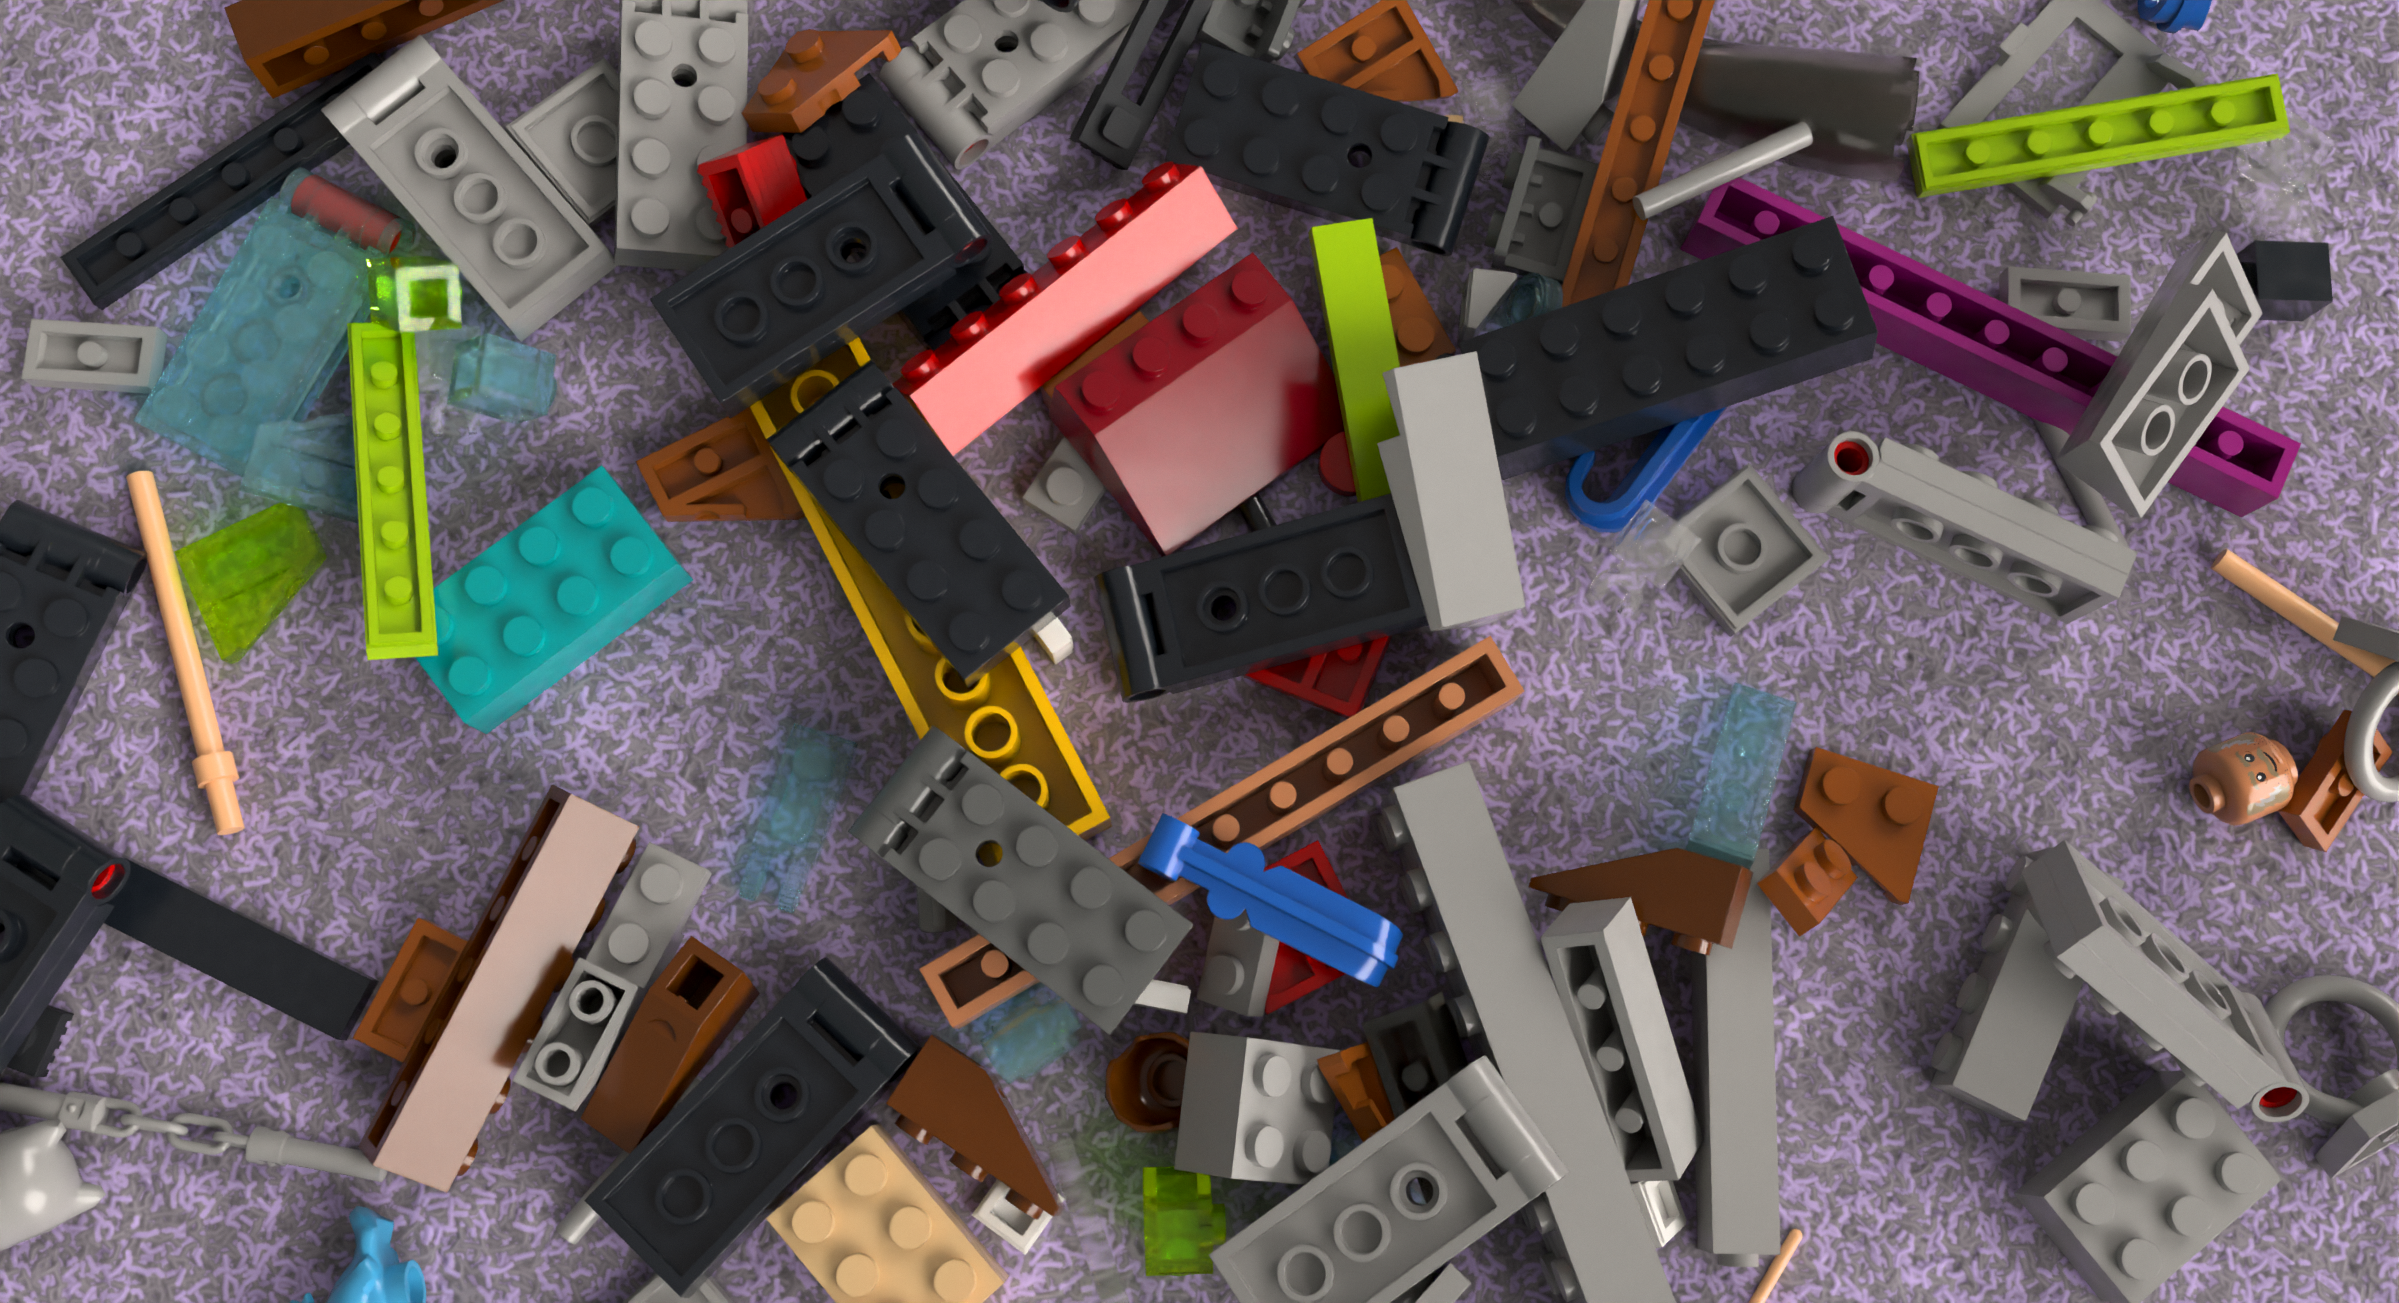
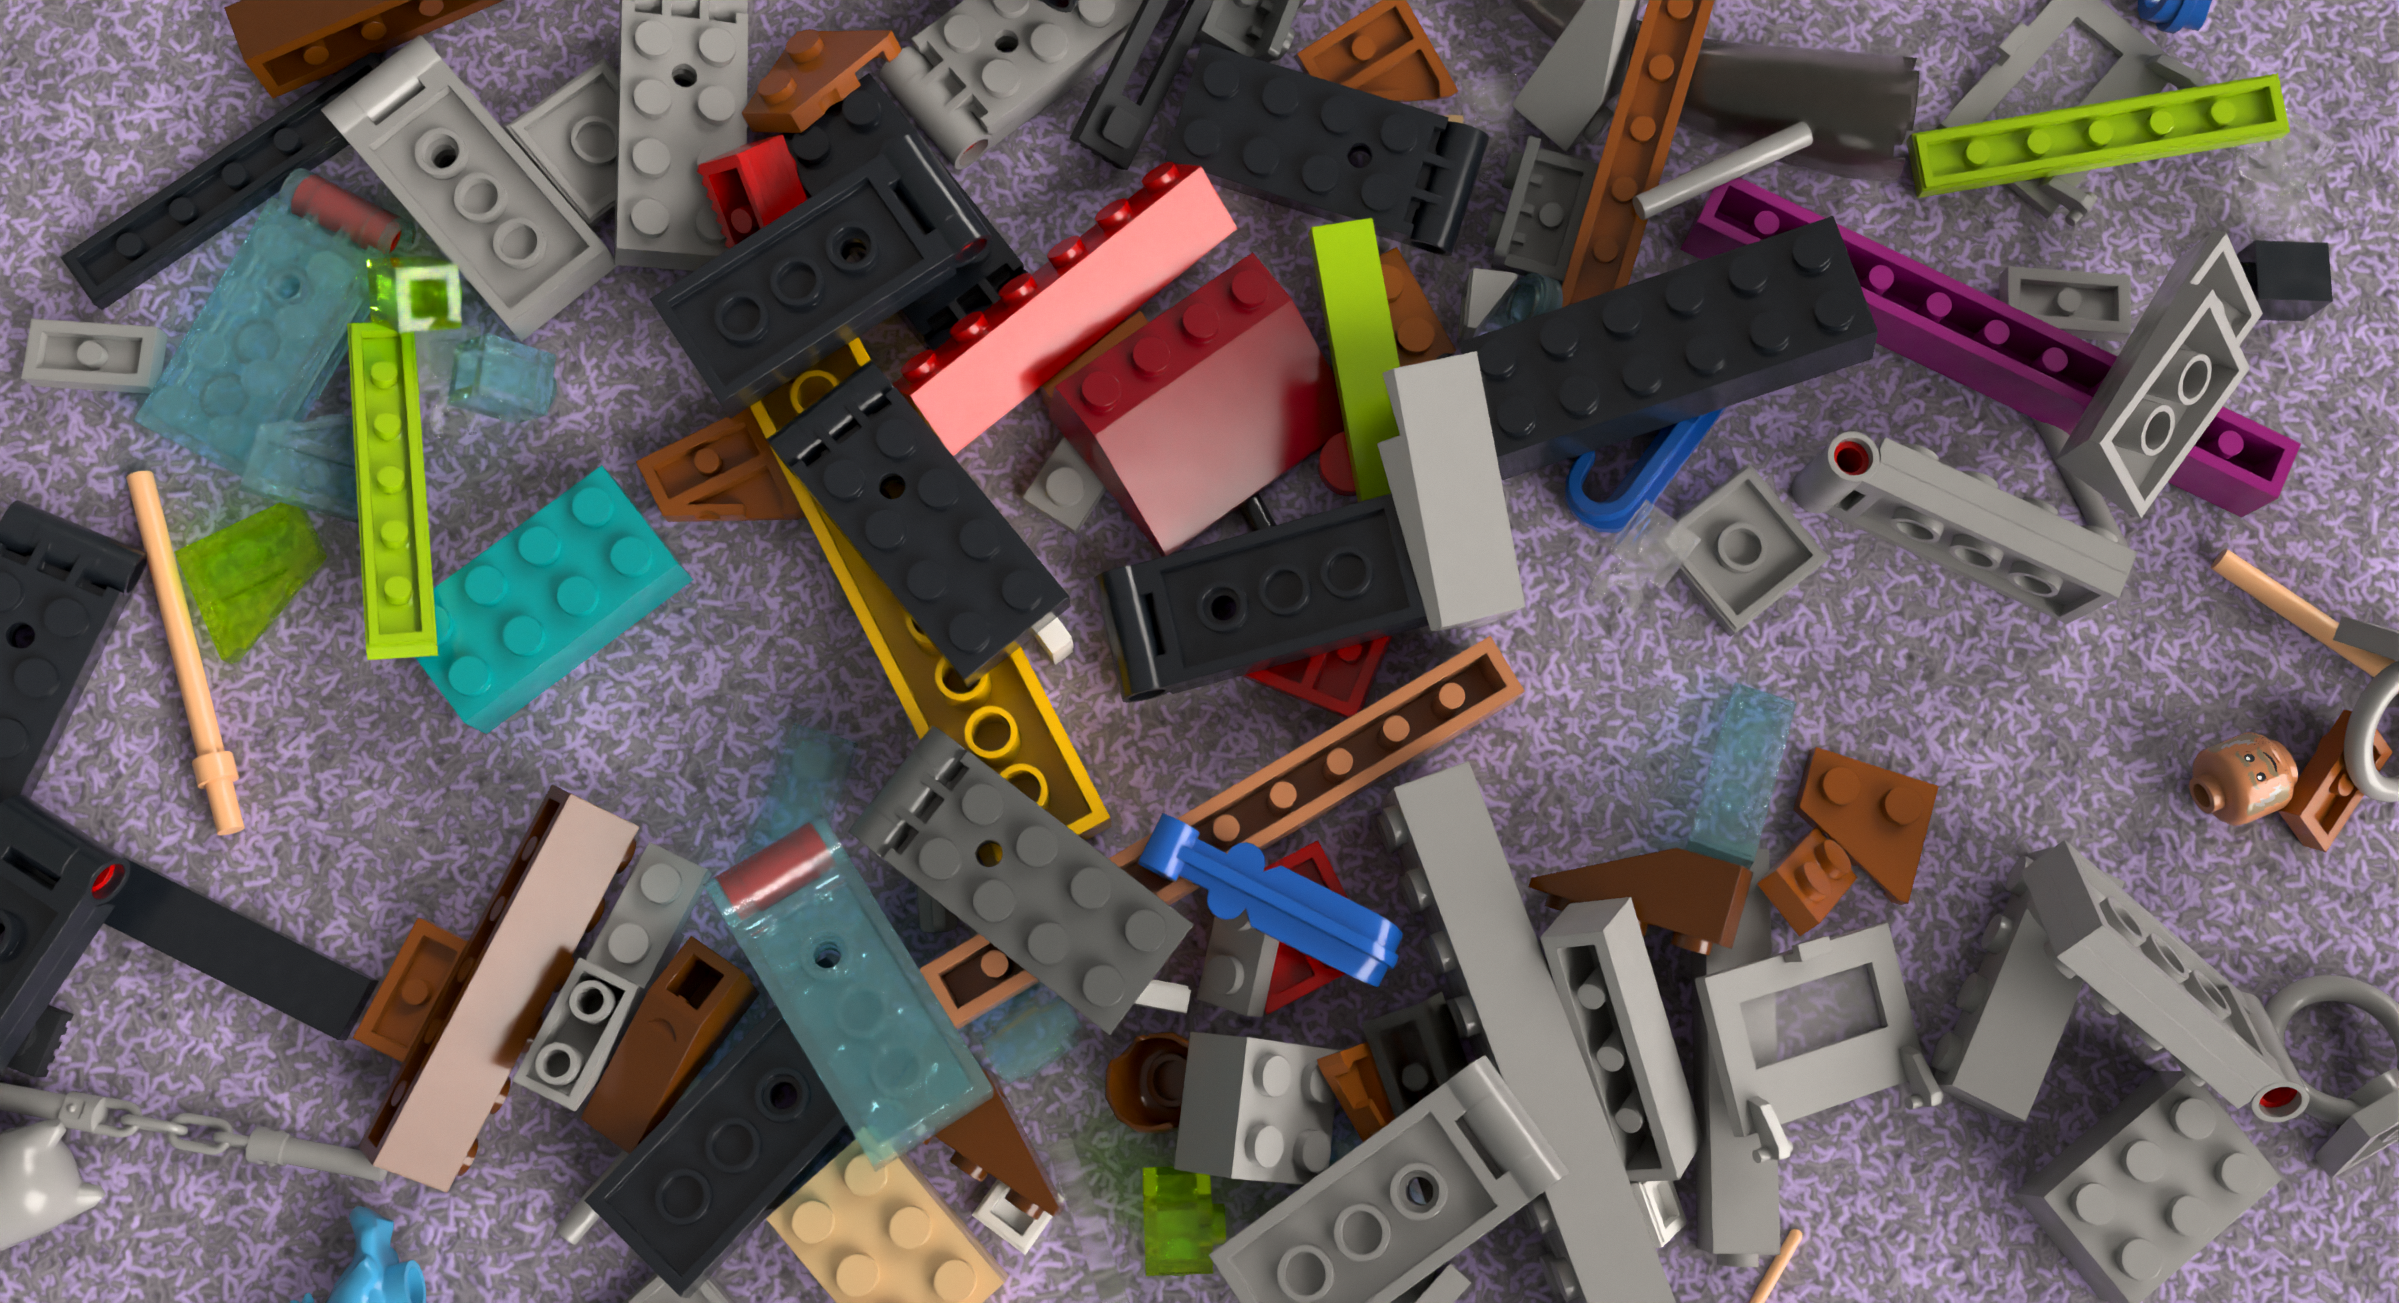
(871, 1018): none -> clear light blue hinge
(1812, 1033): none -> light grey piece

